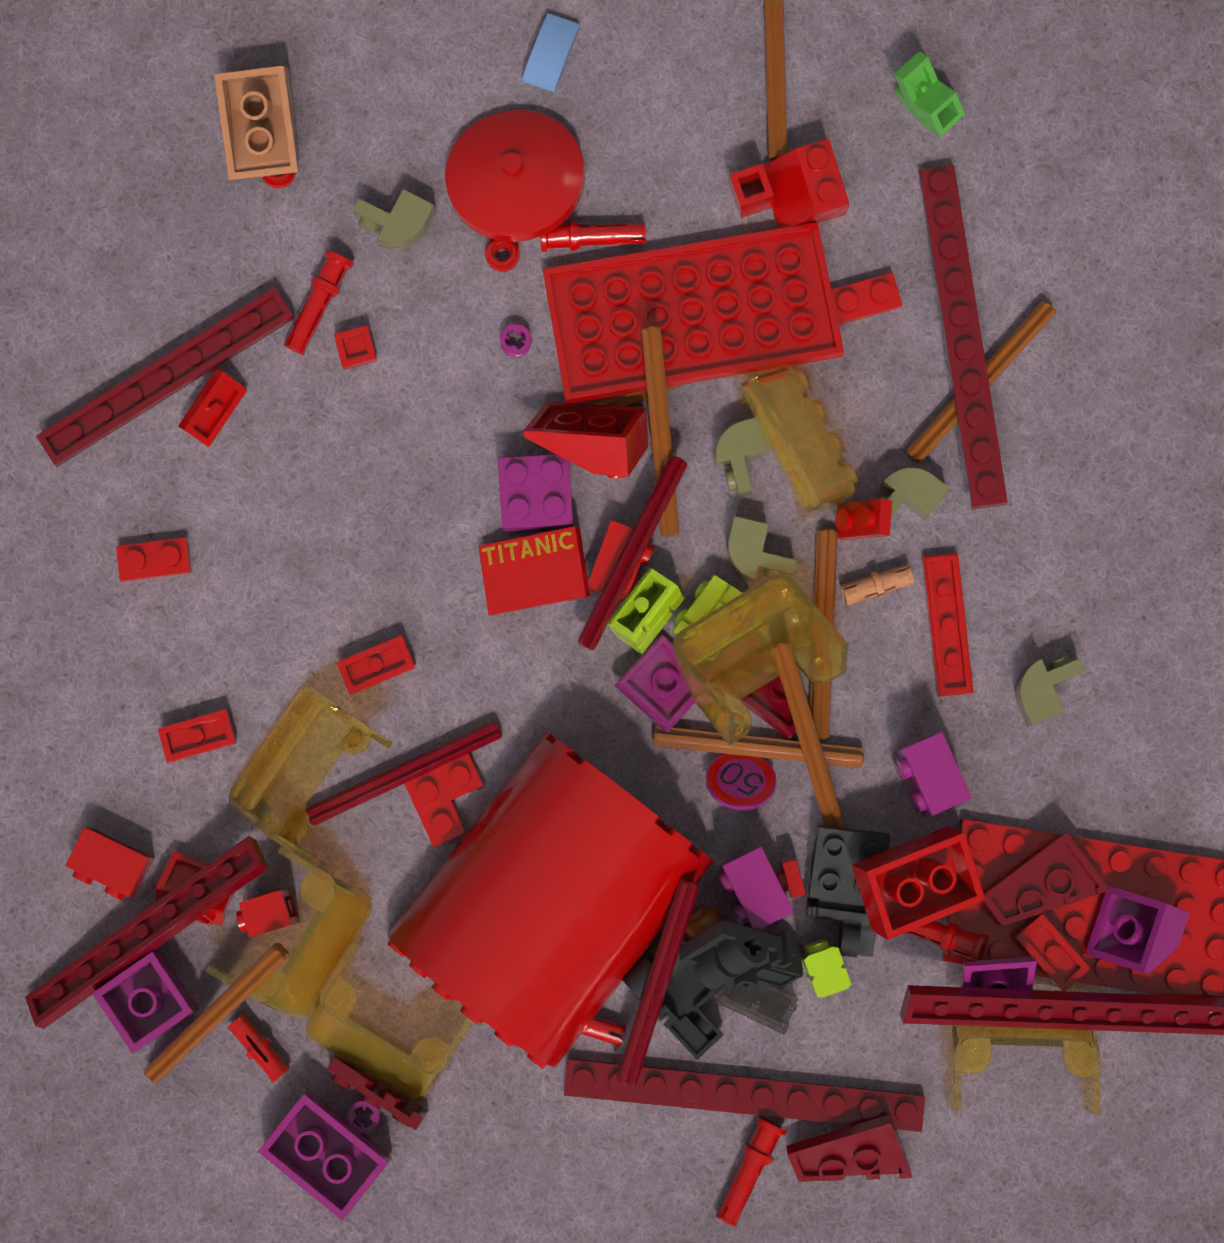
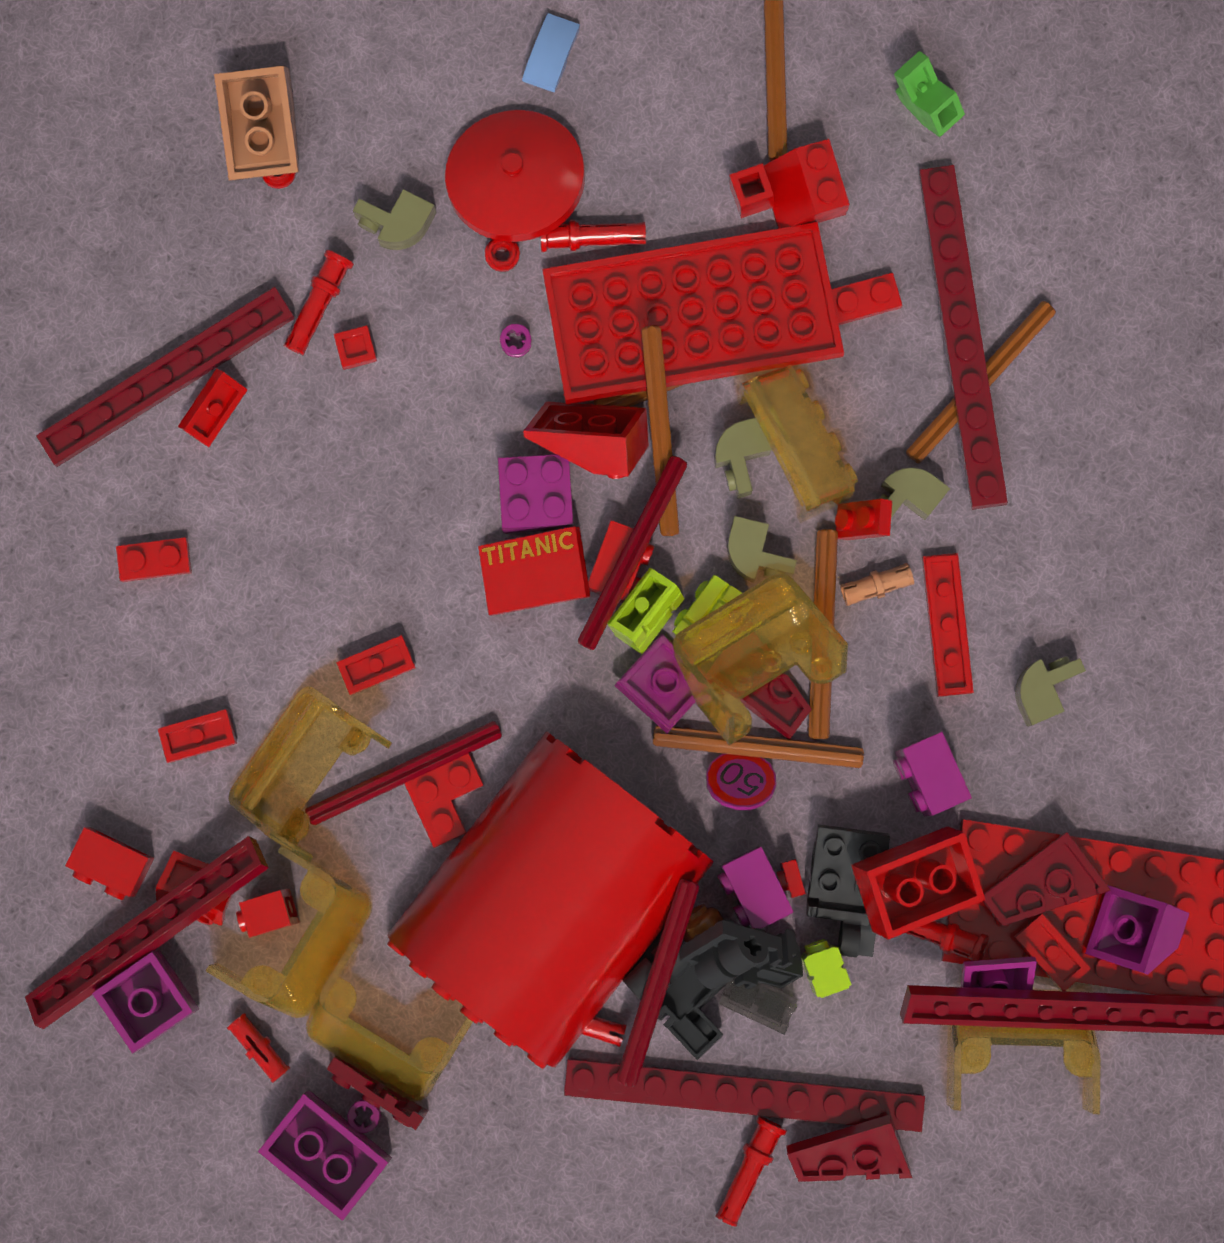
(216, 1012): dark orange axle -> none
(807, 734): dark orange axle -> none

